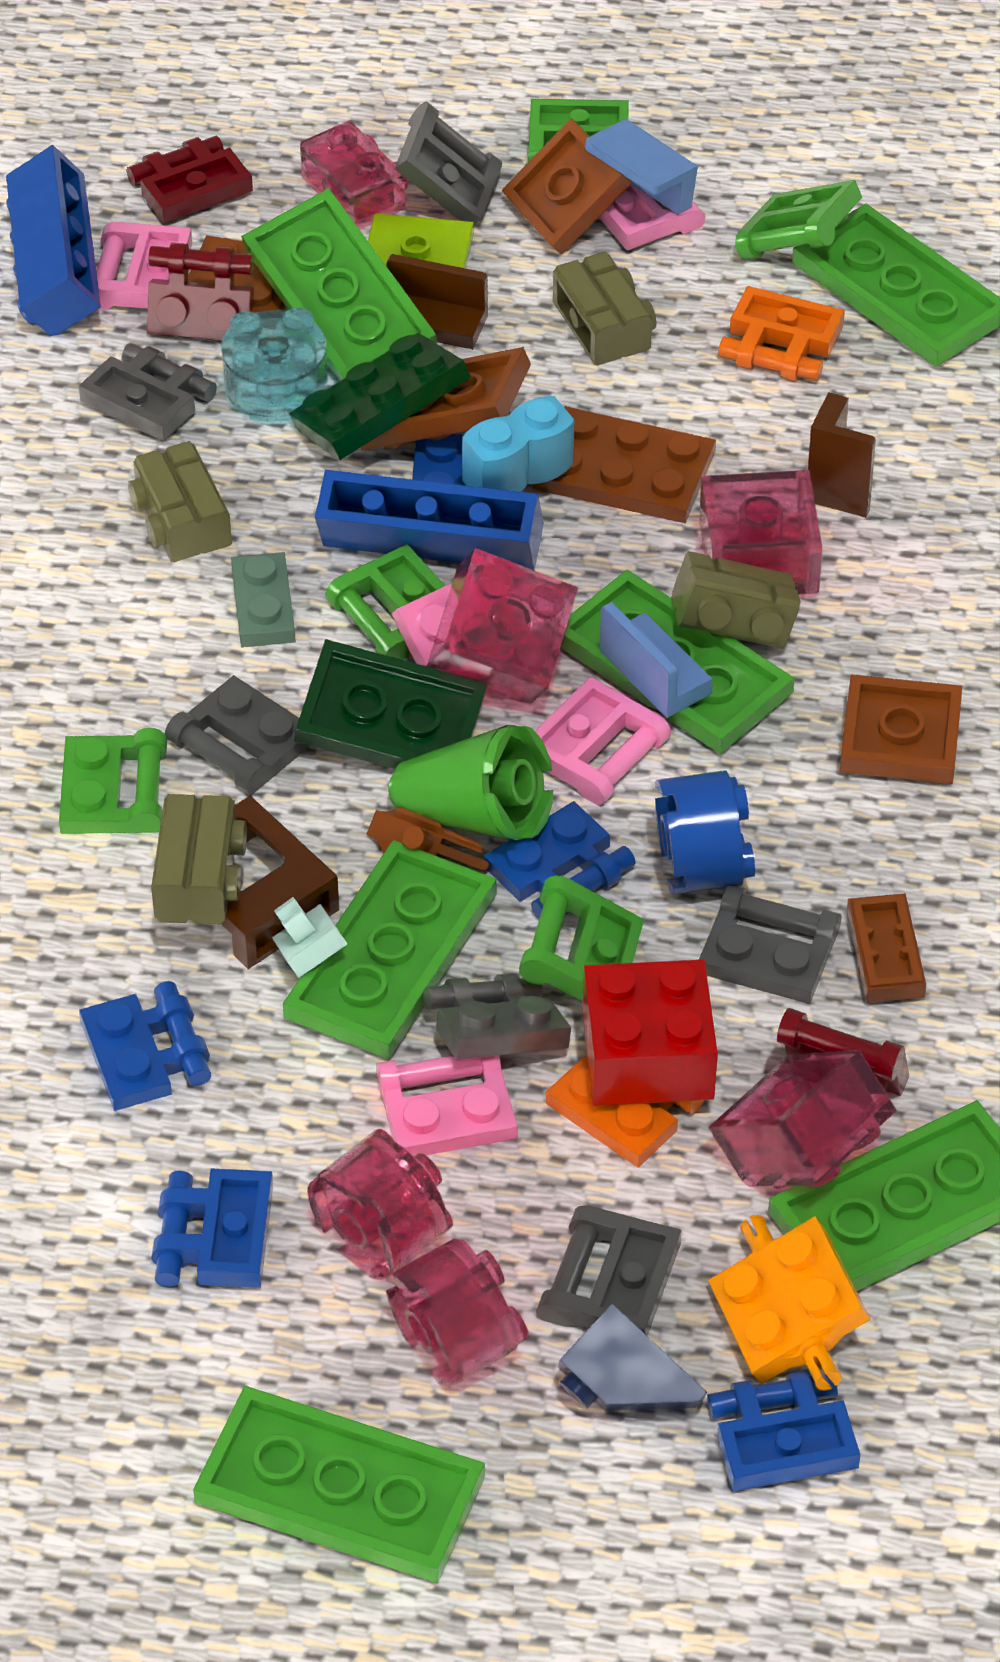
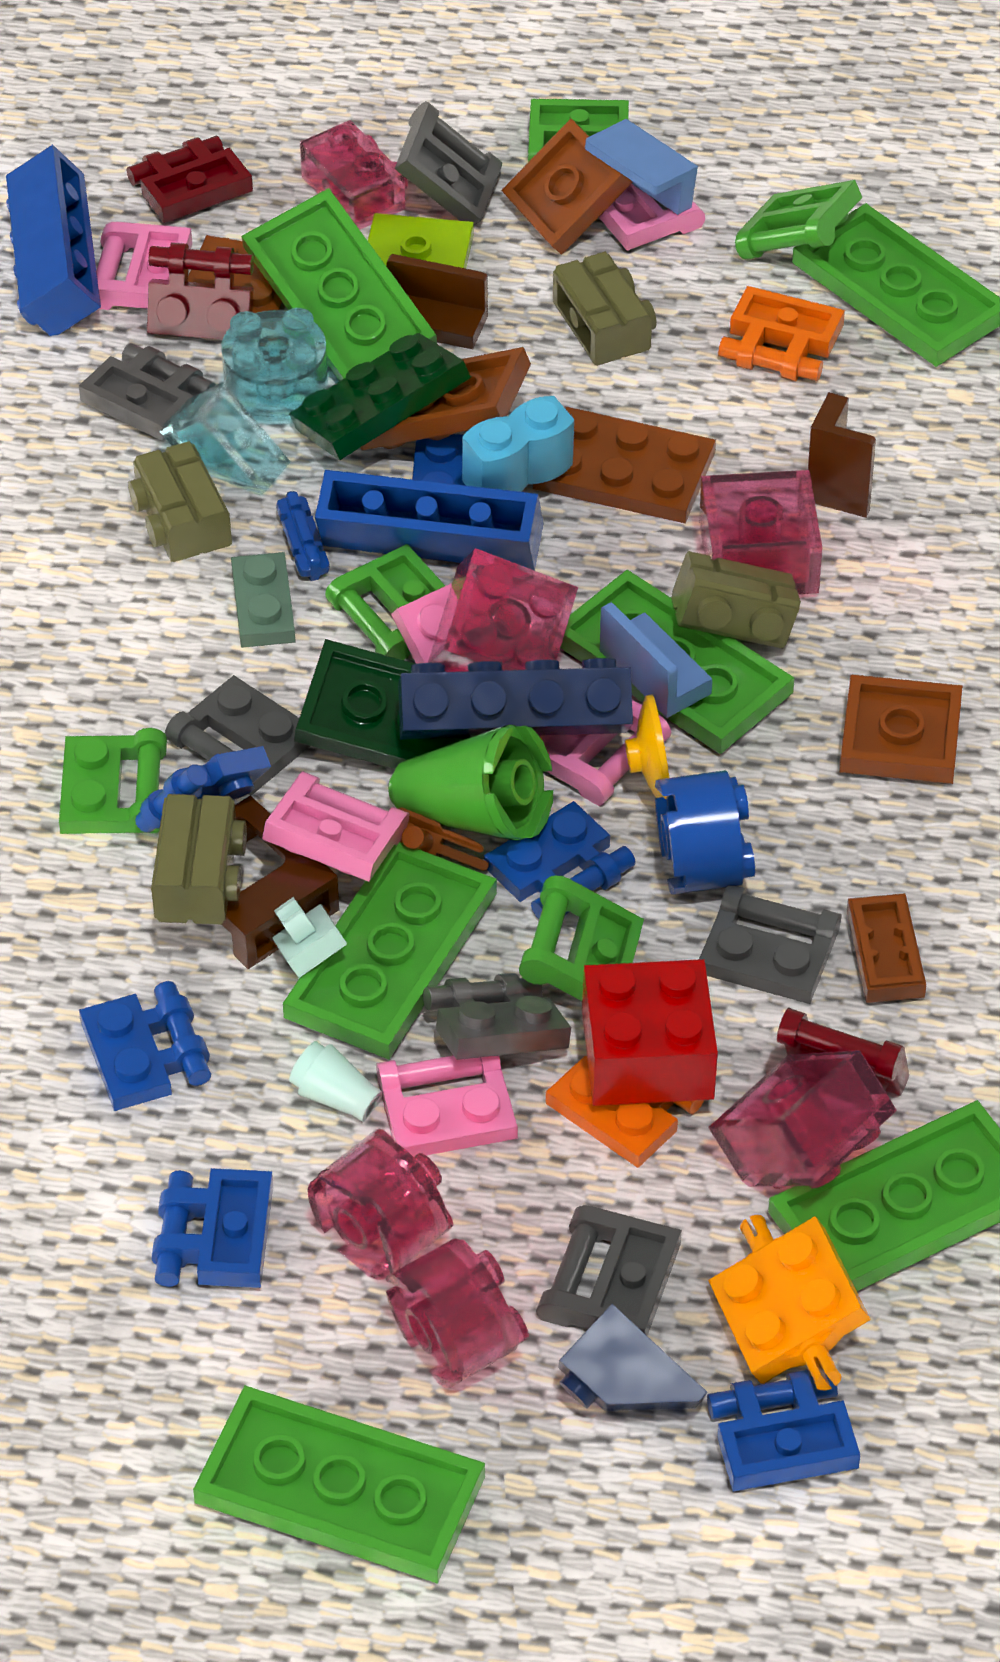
(222, 775): none -> blue plate
(227, 439): none -> clear light blue slope
(302, 536): none -> blue axle
(333, 1081): none -> light aqua cone
(334, 827): none -> bright pink plate
(540, 697): none -> dark blue brick
(647, 750): none -> yellow dish

